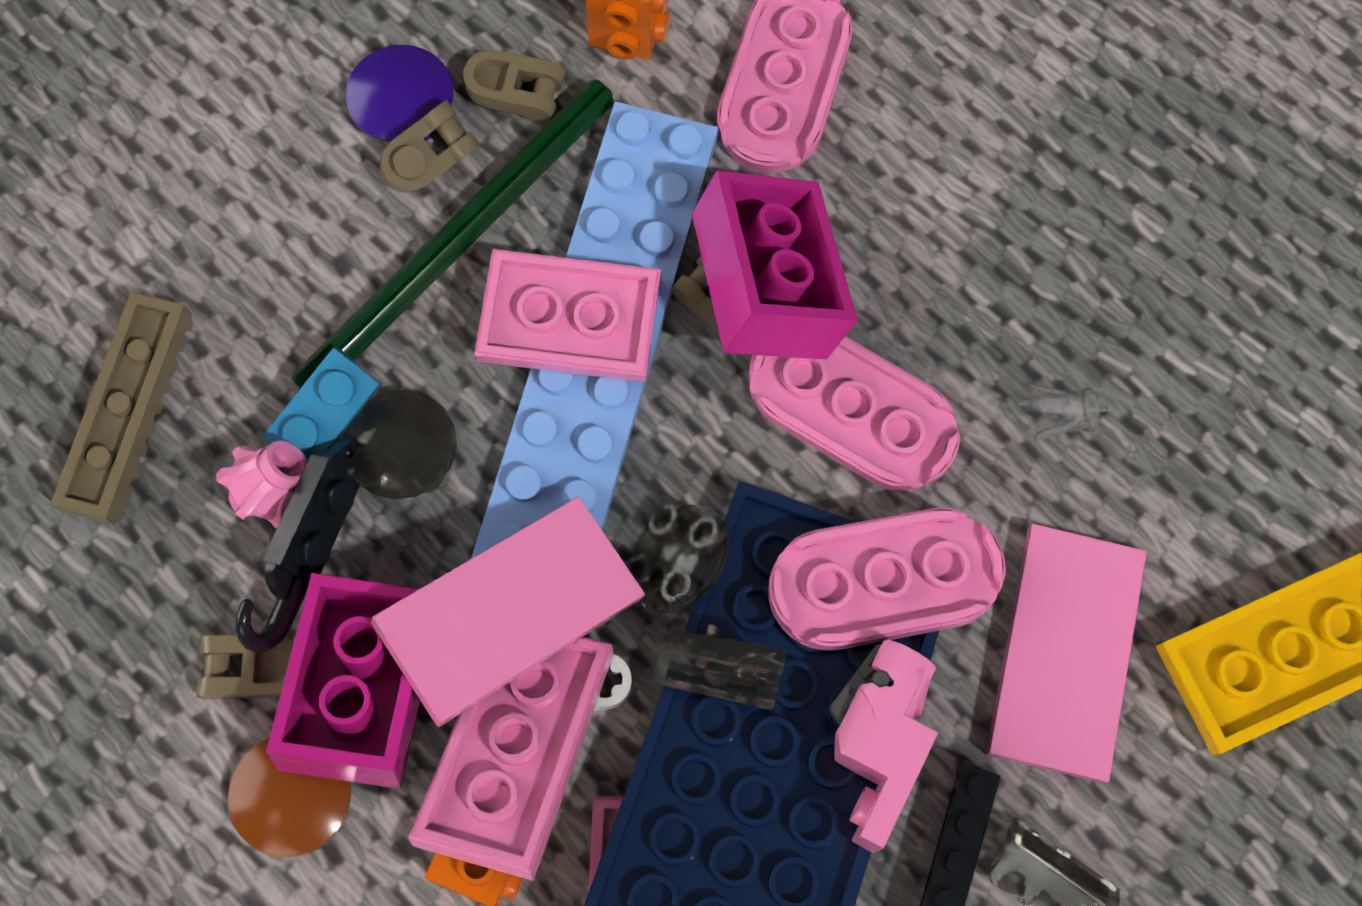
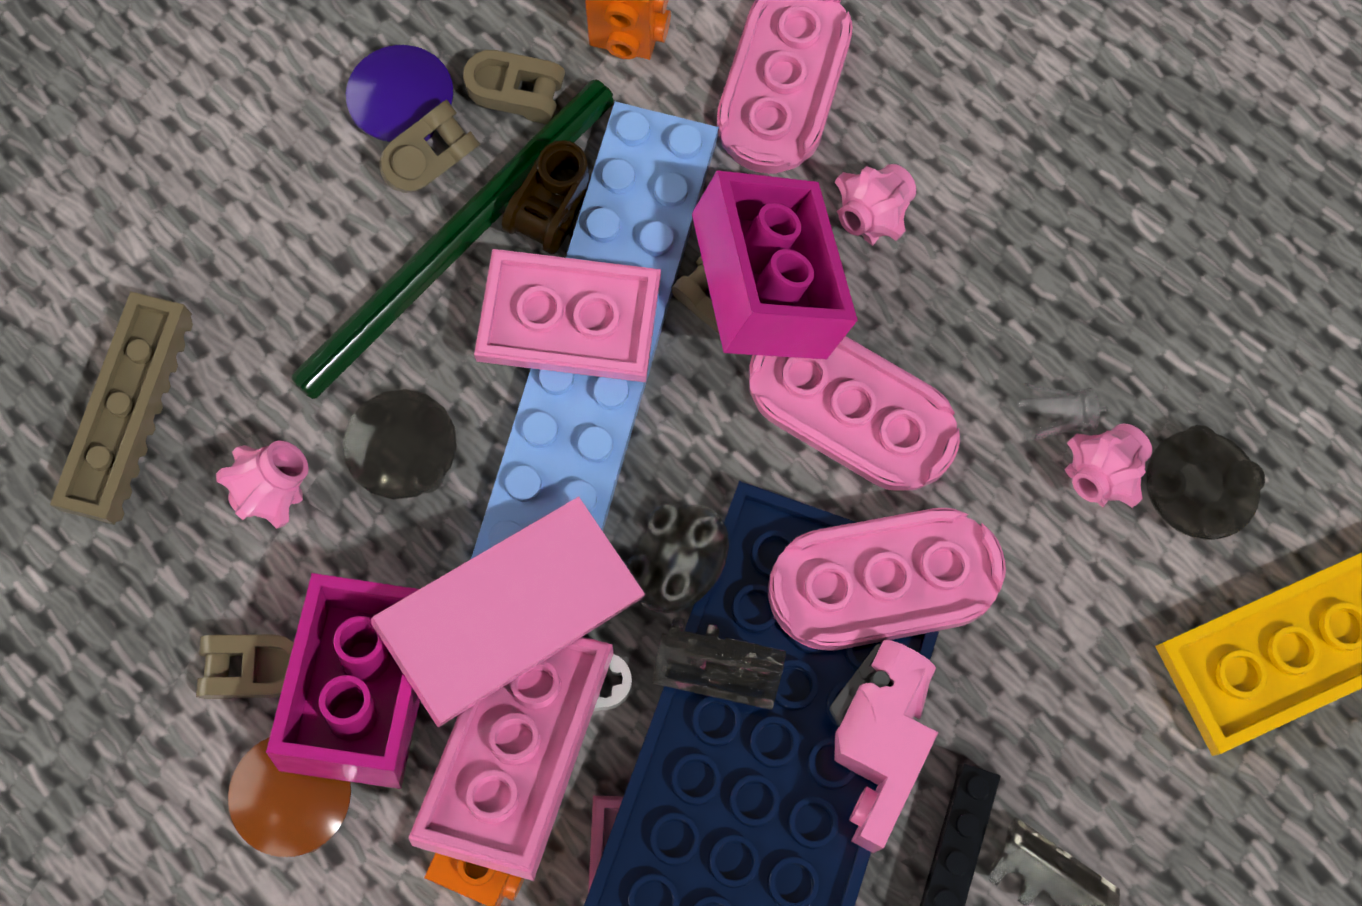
(303, 541): black plate -> none
(324, 405): dark azure plate -> none
(546, 206): none -> dark brown piece
(875, 201): none -> bright pink rock
(1067, 654): bright pink tile -> none
(1109, 465): none -> bright pink rock
(1203, 484): none -> clear smoke dish

